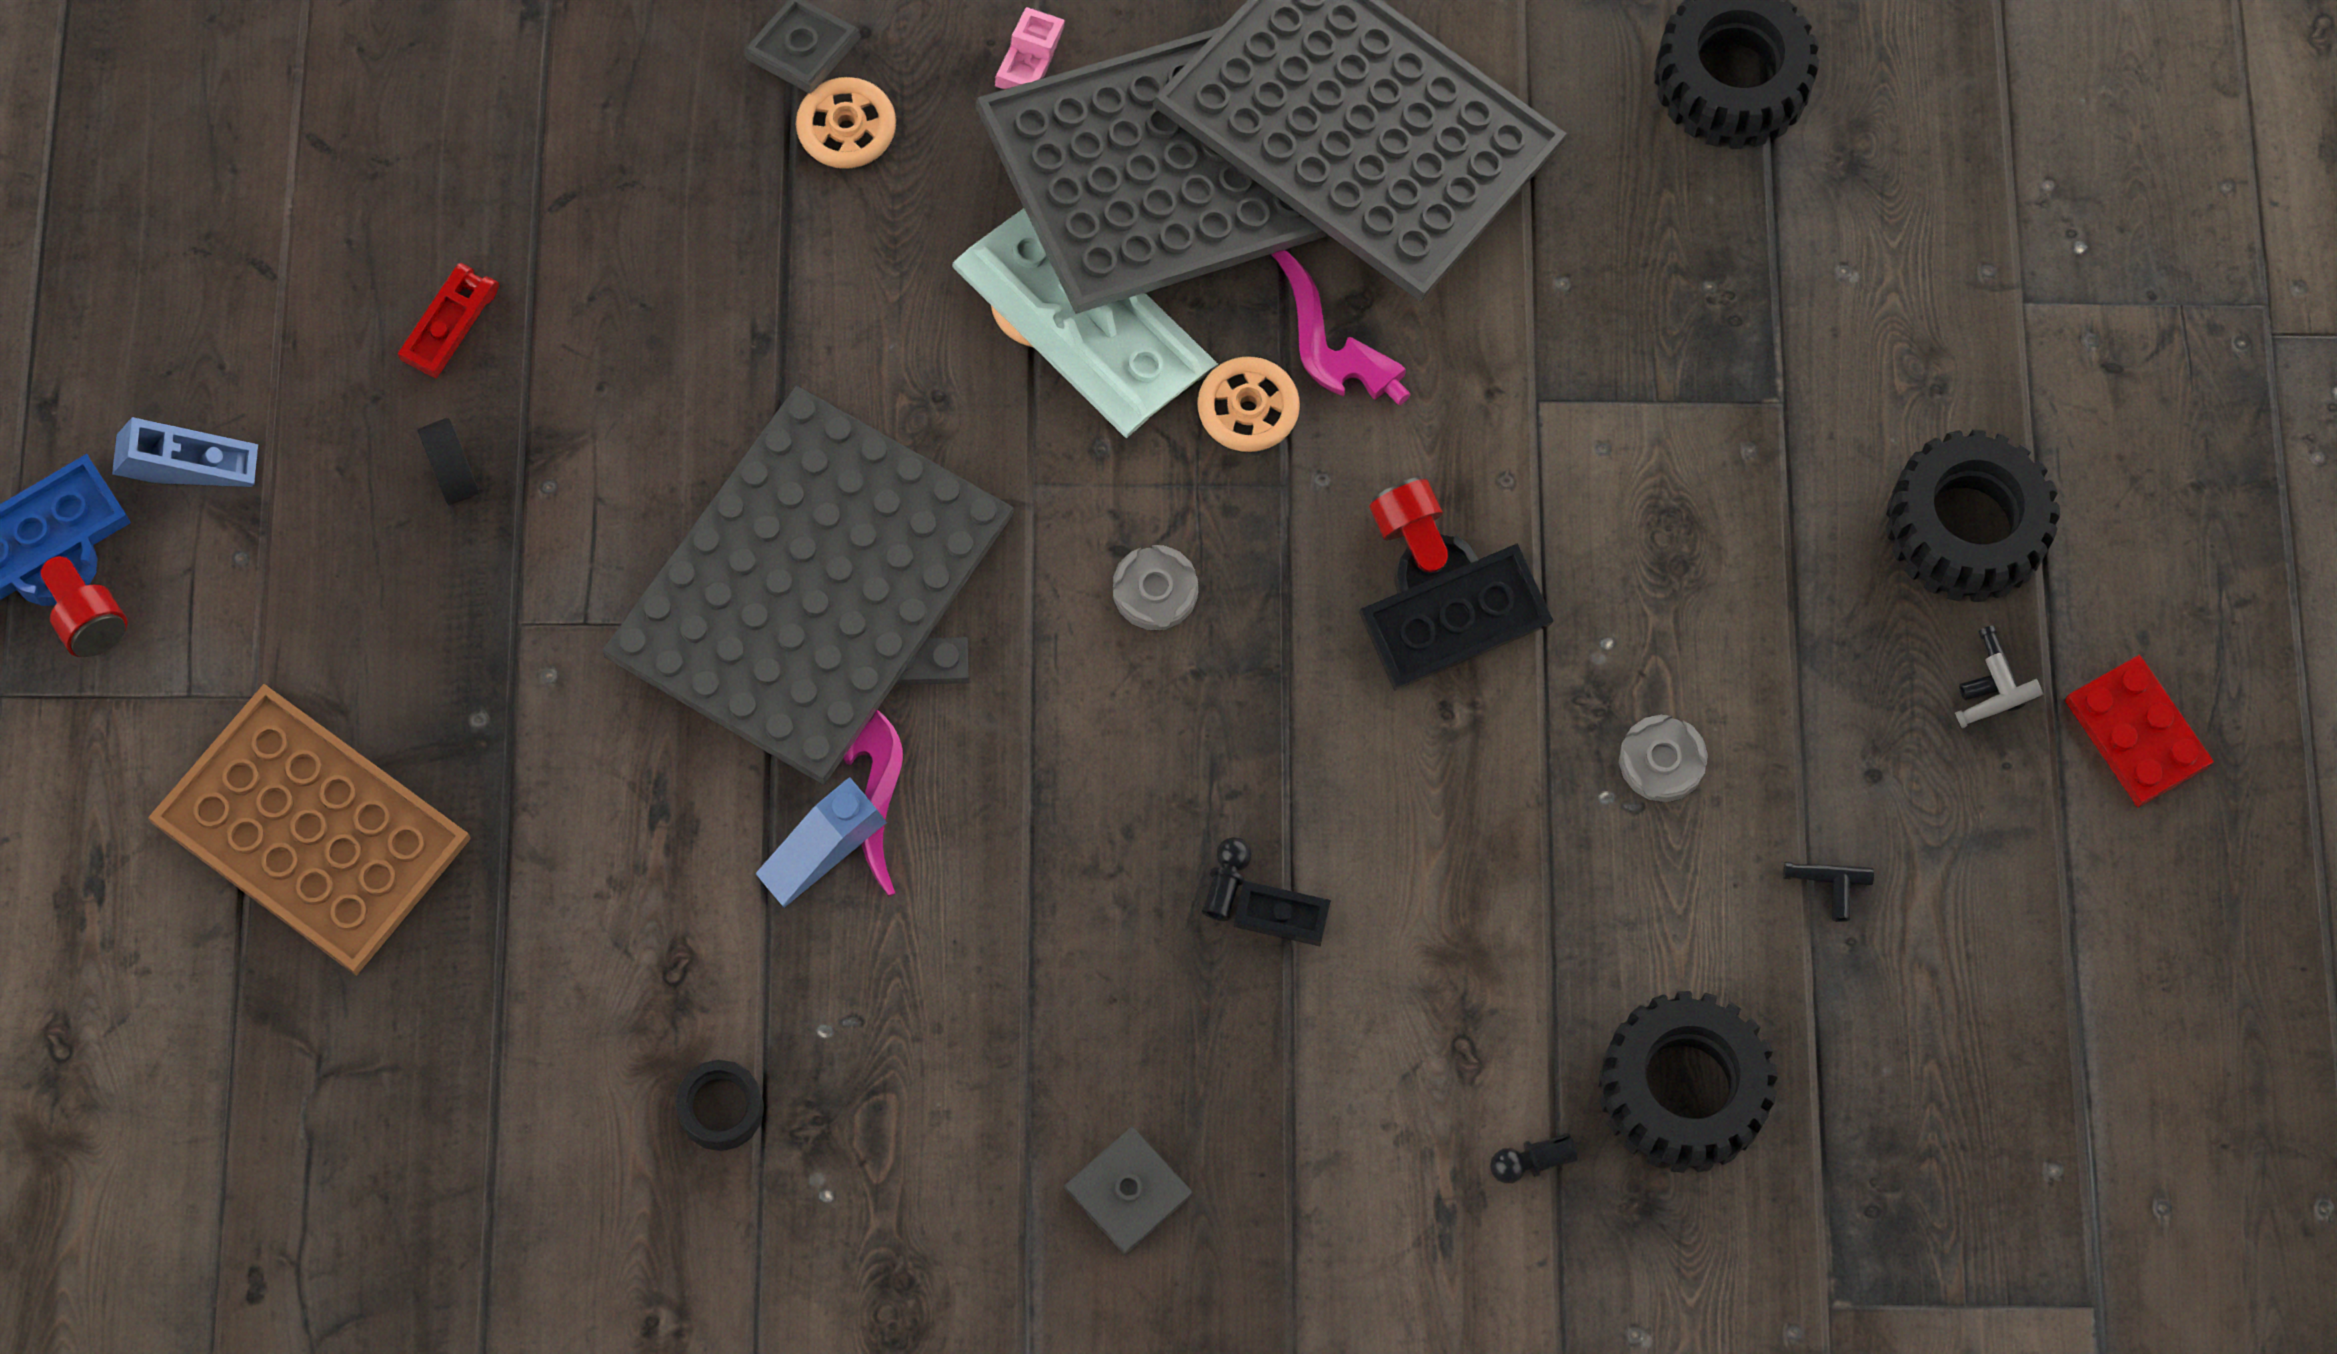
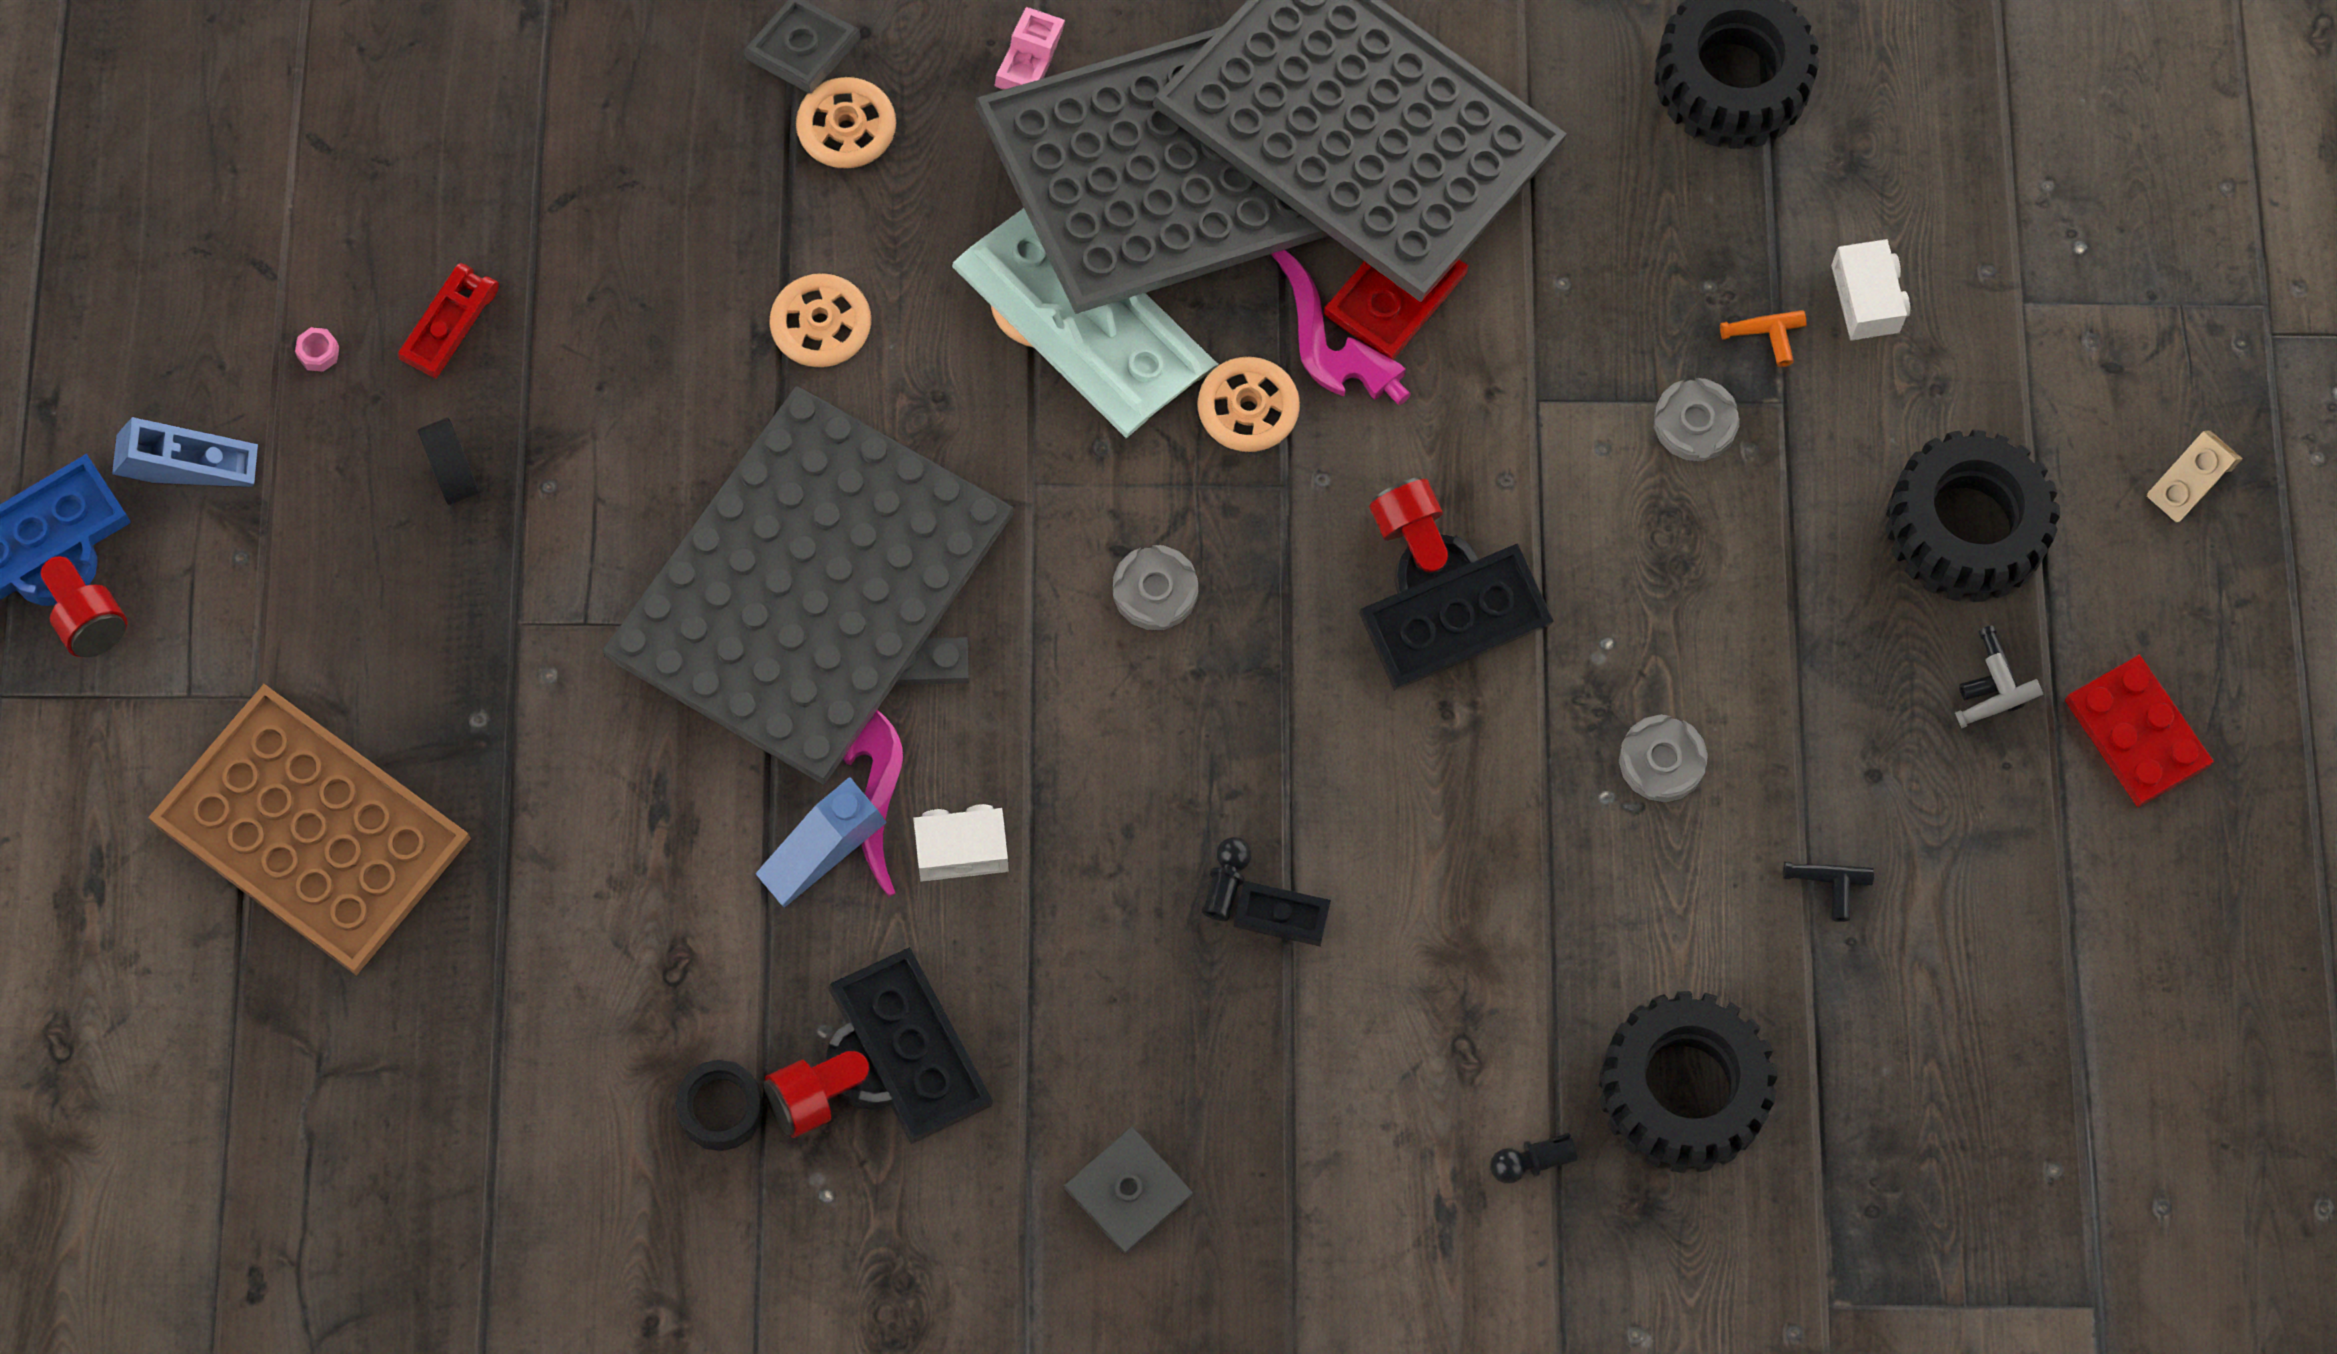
(317, 349): none -> bright pink tile
(831, 350): none -> light nougat plate
(889, 1054): none -> black plate
(961, 843): none -> white brick
(1383, 312): none -> red plate
(1696, 419): none -> light grey tile
(1775, 325): none -> orange piece
(1870, 289): none -> white brick
(2193, 475): none -> tan bracket

